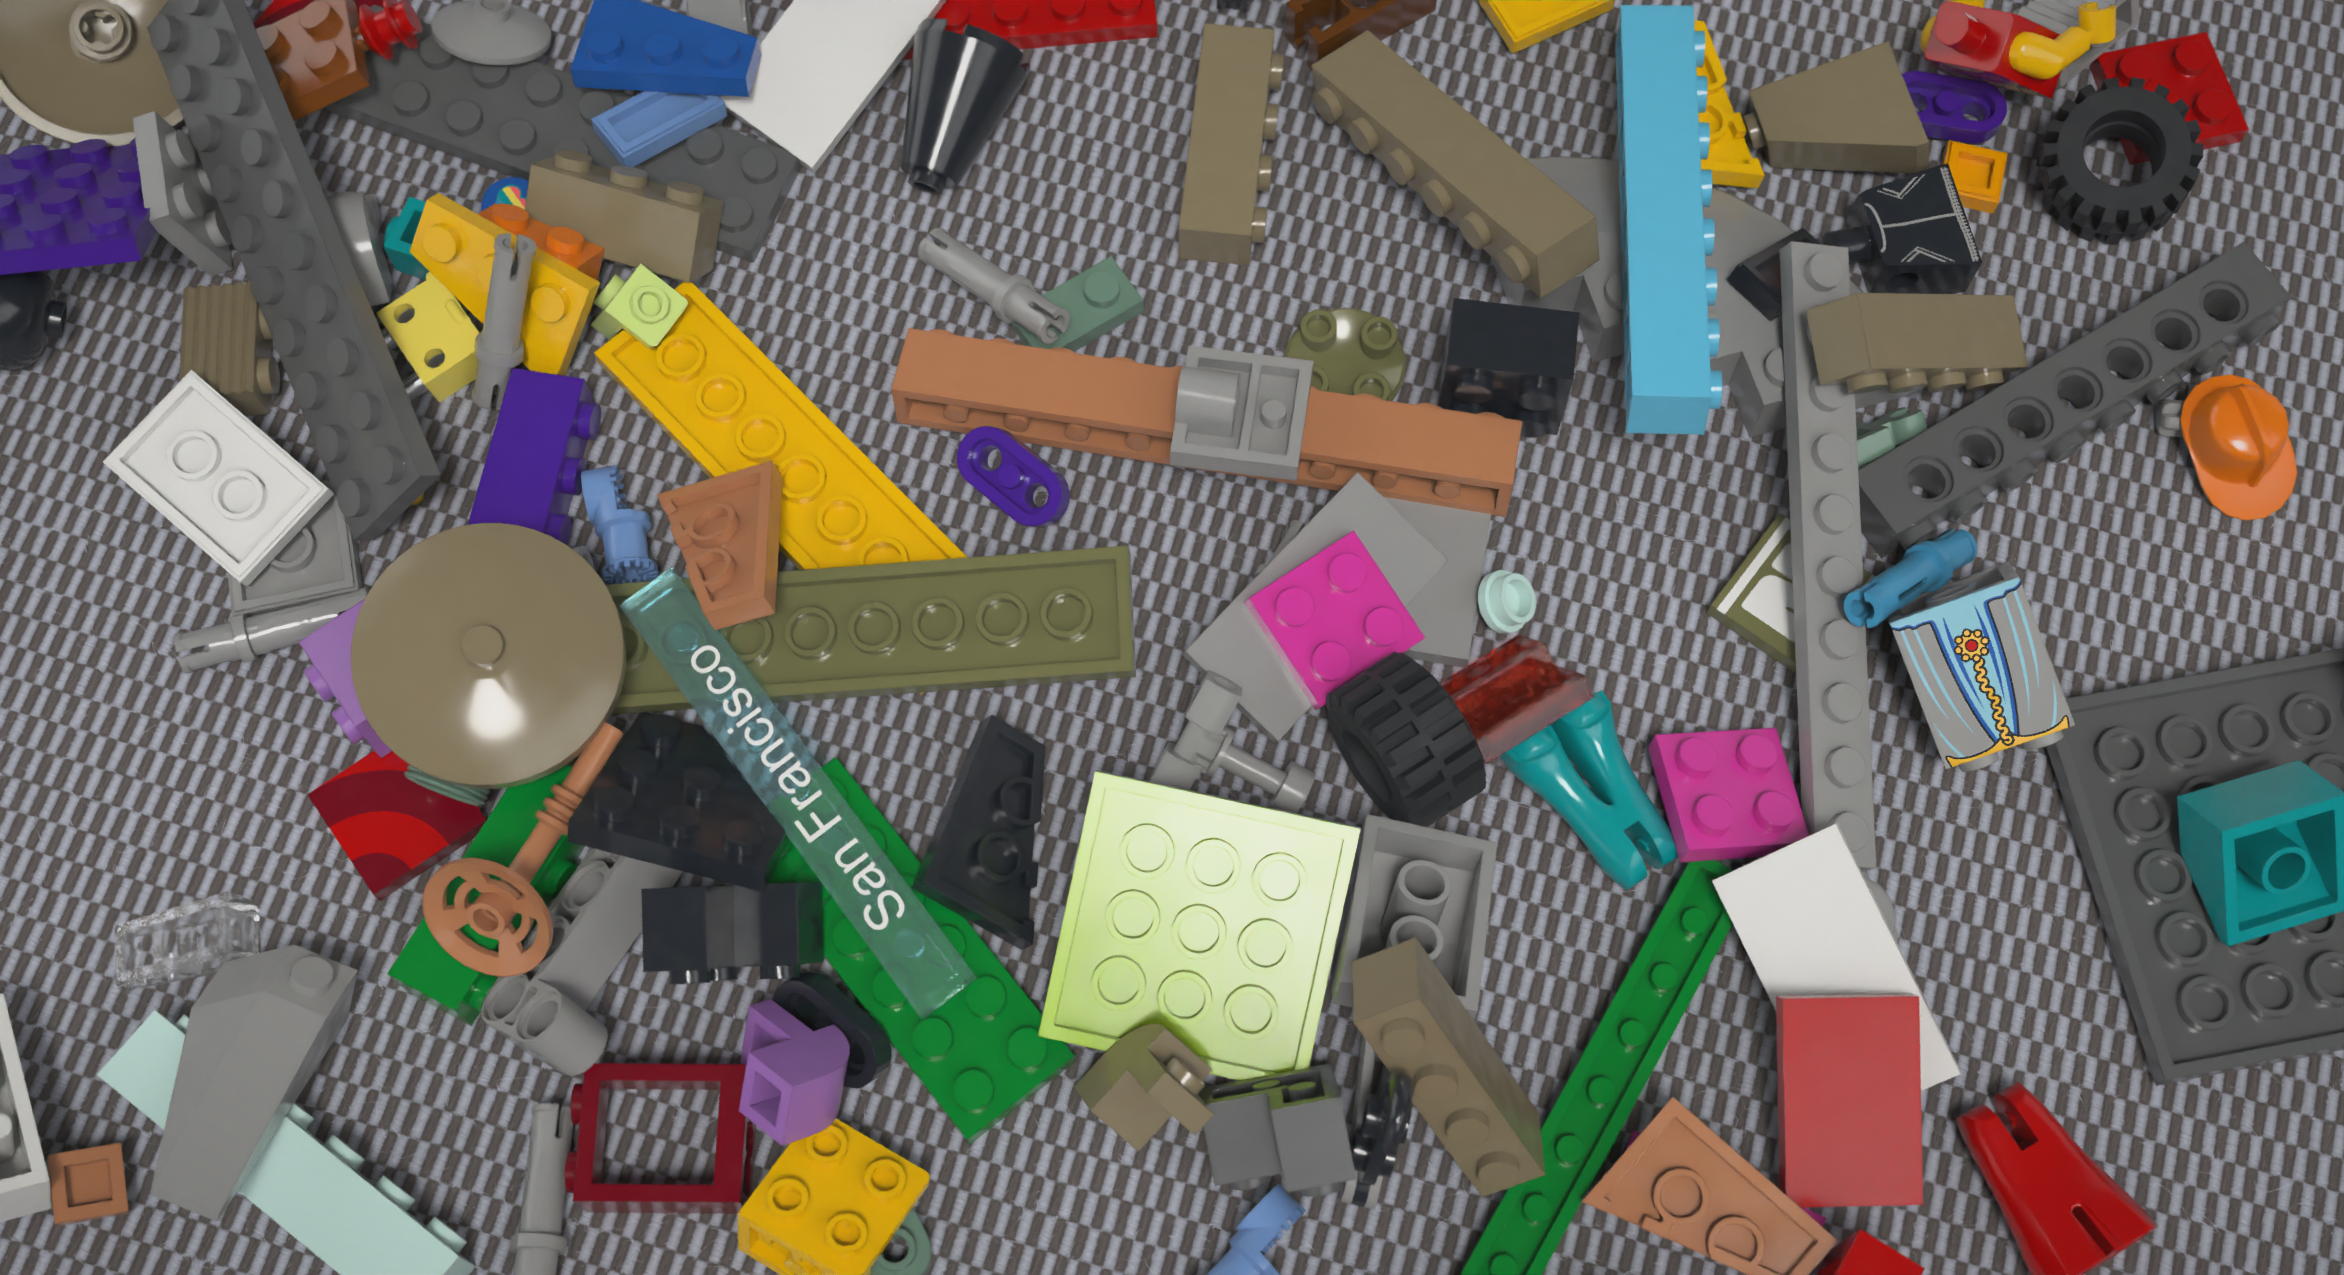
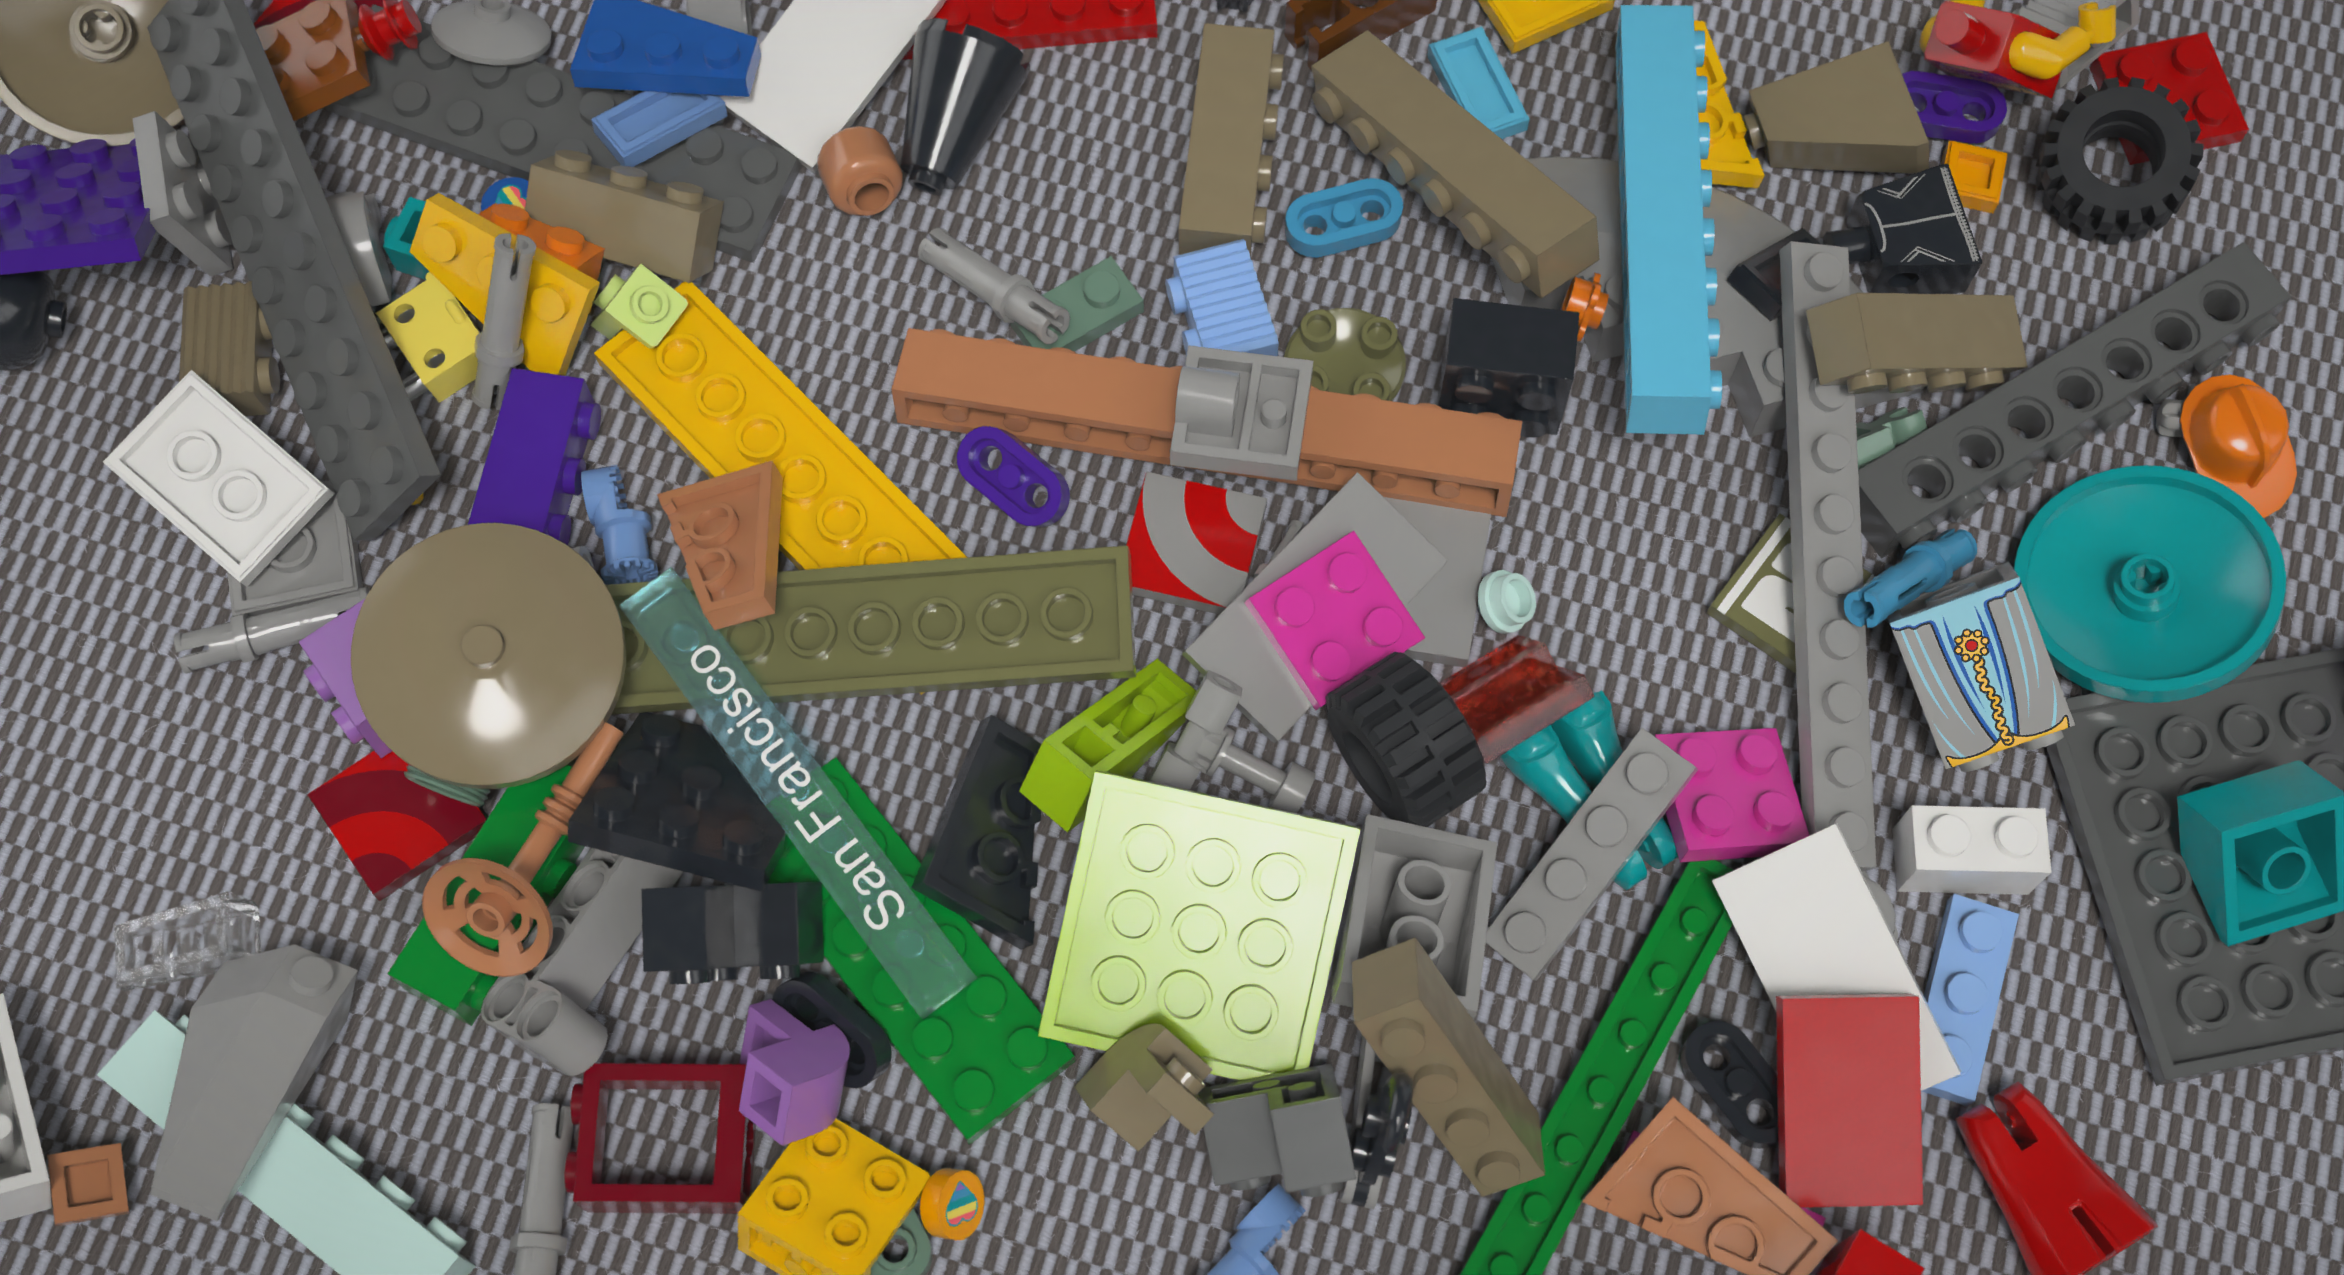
(860, 171): none -> nougat head
(952, 1204): none -> light orange tile
(1110, 737): none -> lime slope
(1193, 542): none -> tile
(1221, 300): none -> light blue brick
(1340, 216): none -> dark azure plate
(1478, 81): none -> medium azure tile
(1587, 299): none -> orange plate
(1589, 854): none -> light grey plate
(1743, 1081): none -> black plate
(1967, 987): none -> light blue plate
(1971, 850): none -> white brick
(2152, 583): none -> teal dish

